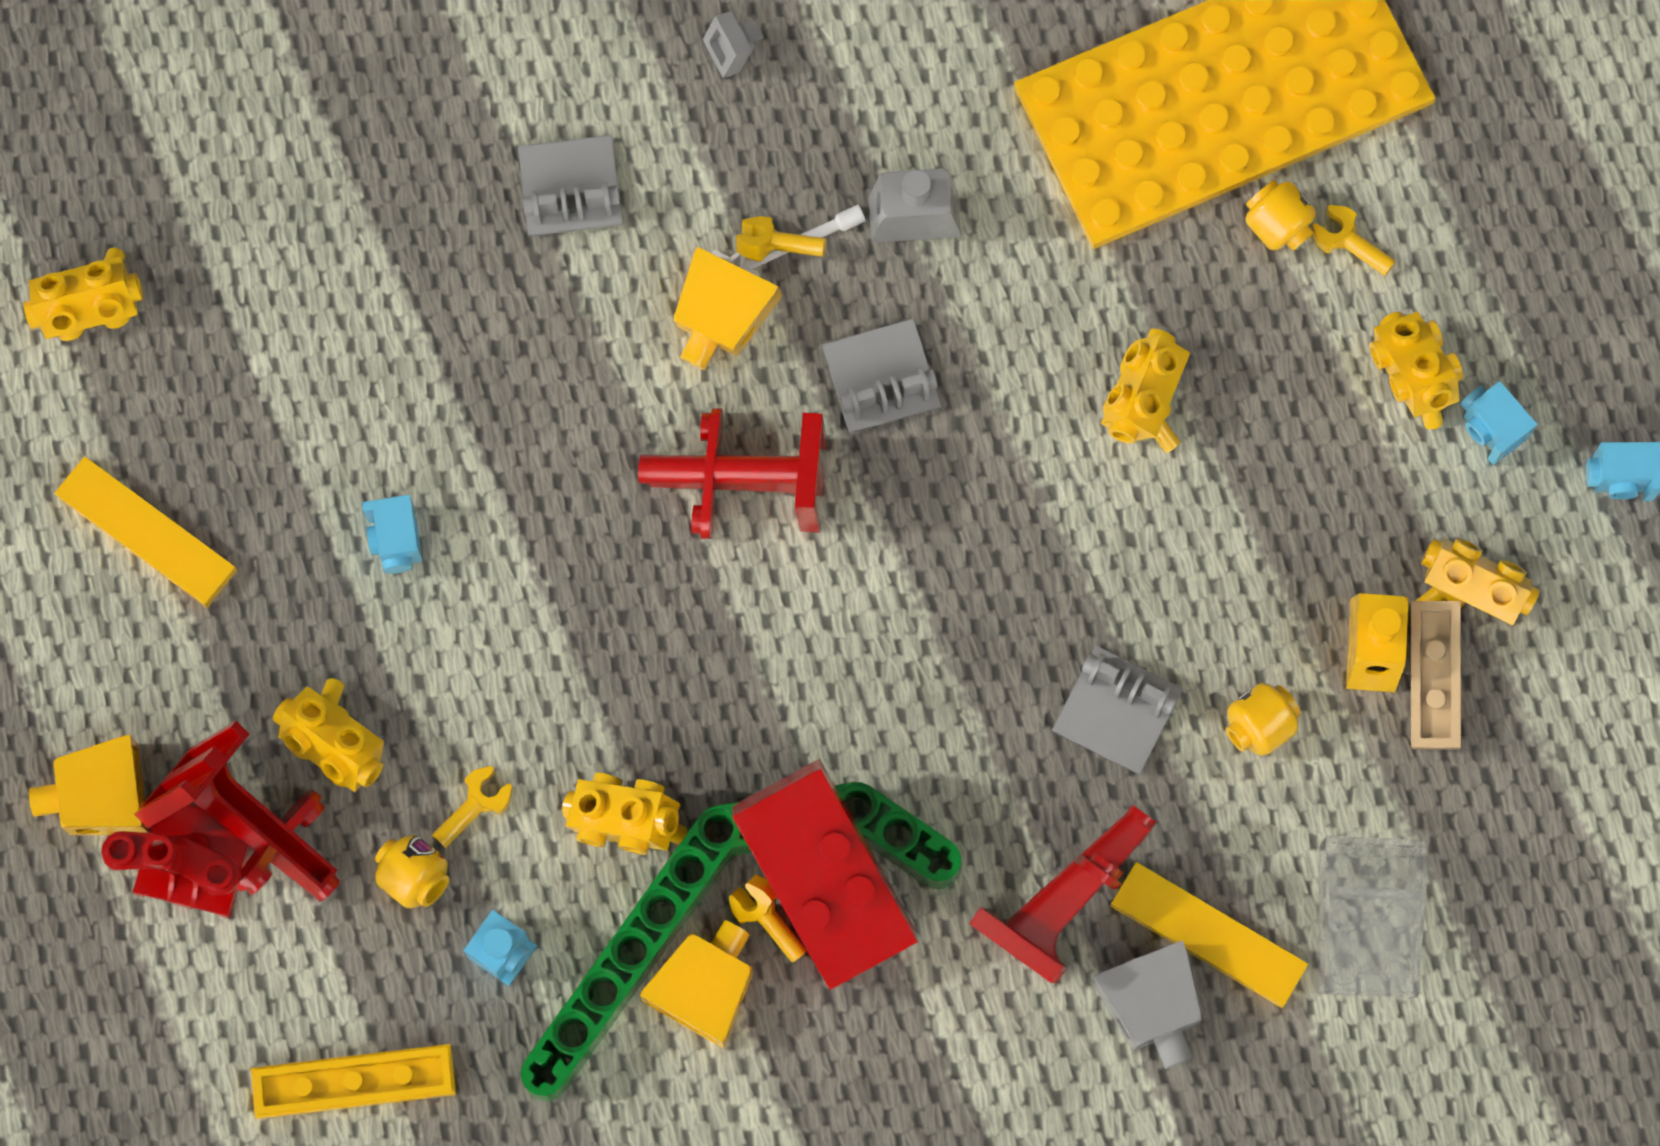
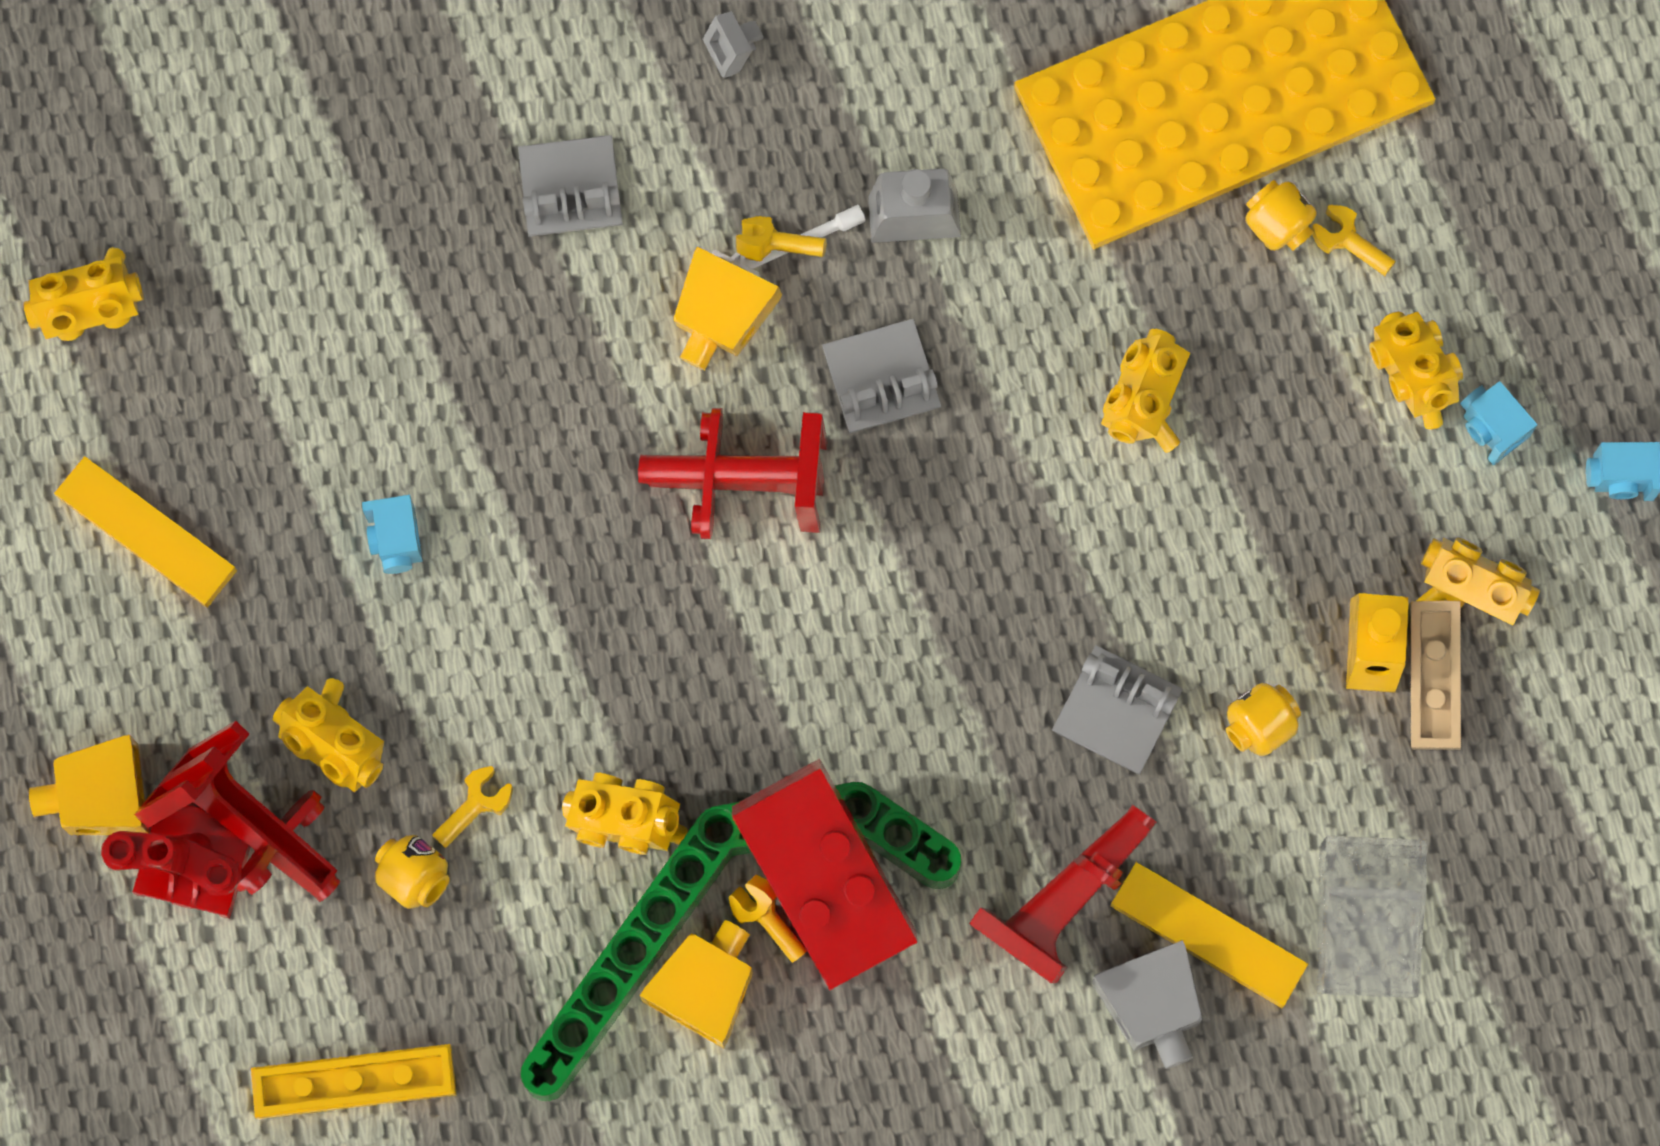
(500, 948): medium azure brick -> none

